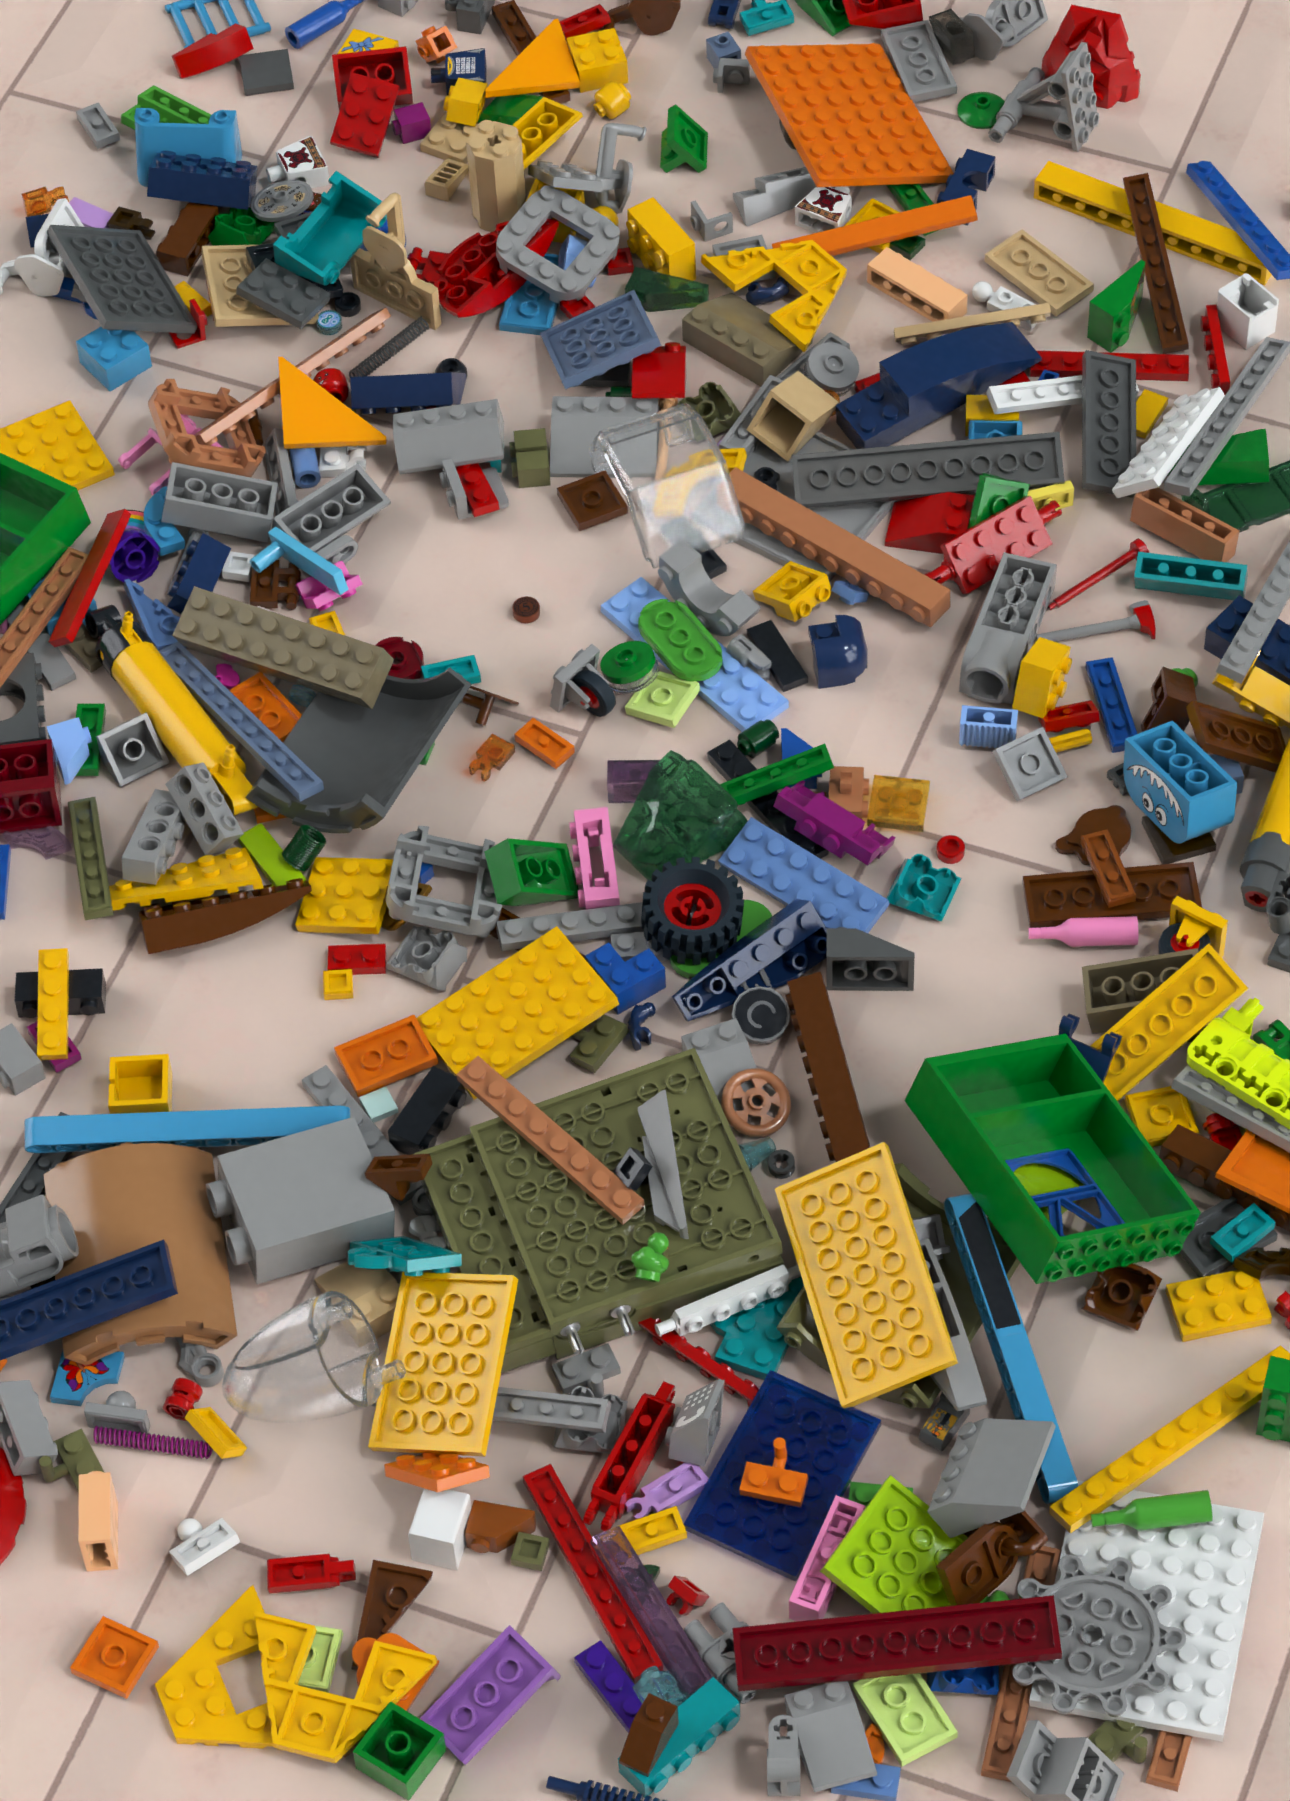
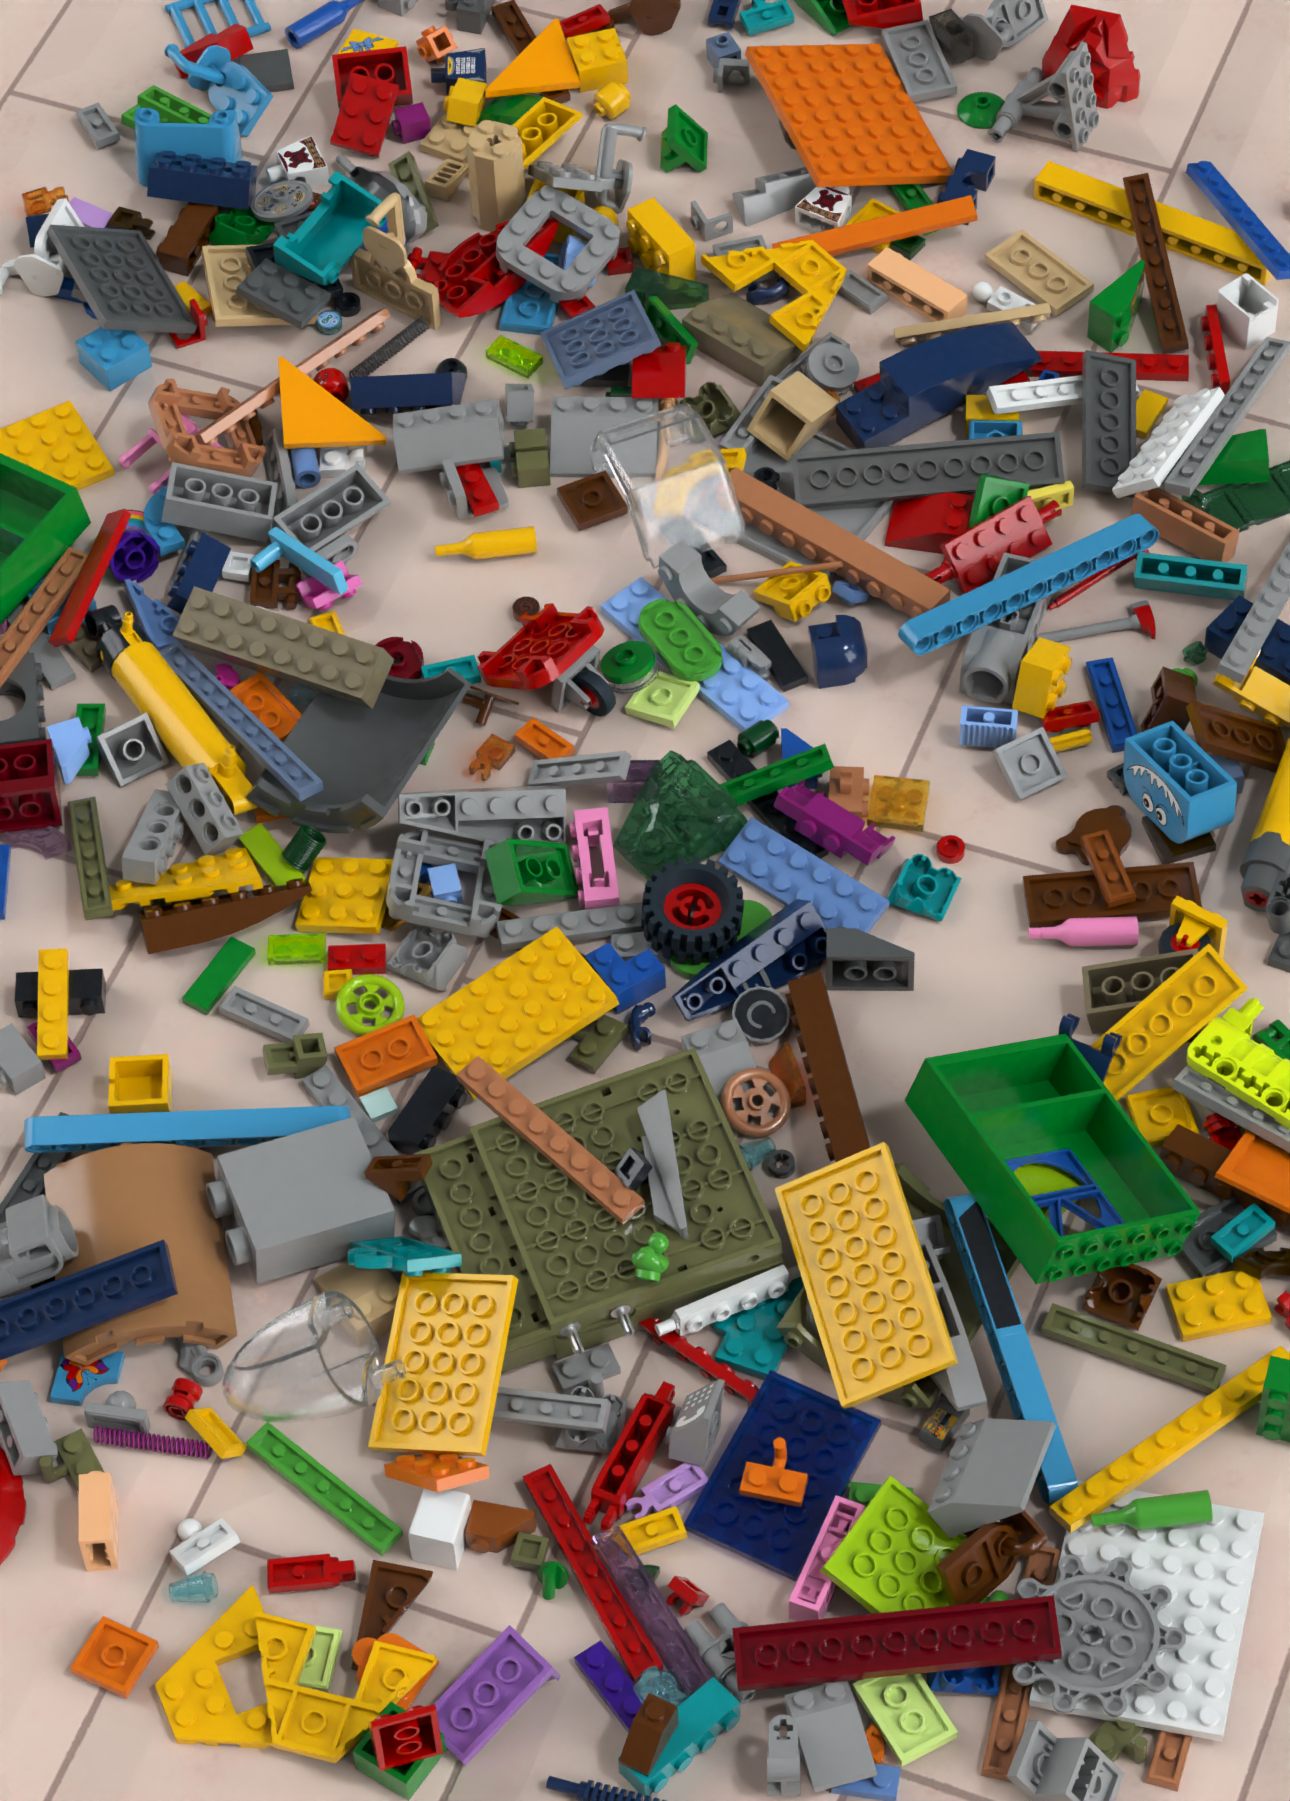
(196, 1588): none -> clear light blue cone
(218, 975): none -> green tile
(228, 84): none -> dark azure plate
(263, 1015): none -> light grey plate
(296, 949): none -> clear neon green plate
(301, 1056): none -> olive brick
(324, 1489): none -> bright green plate
(371, 984): none -> lime plate
(383, 184): none -> light grey piece
(406, 1736): none -> red slope
(407, 171): none -> olive plate
(445, 883): none -> light blue brick
(490, 813): none -> light grey wedge
(493, 544): none -> yellow piece
(514, 356): none -> clear neon green plate
(519, 403): none -> light grey brick
(541, 648): none -> red tile
(553, 1577): none -> green plate
(580, 770): none -> light grey plate
(668, 326): none -> green tile
(777, 572): none -> nougat axle
(786, 1068): none -> clear orange slope
(862, 293): none -> light grey tile
(1028, 584): none -> dark azure beam
(1133, 1349): none -> olive plate
(1195, 653): none -> clear green plate

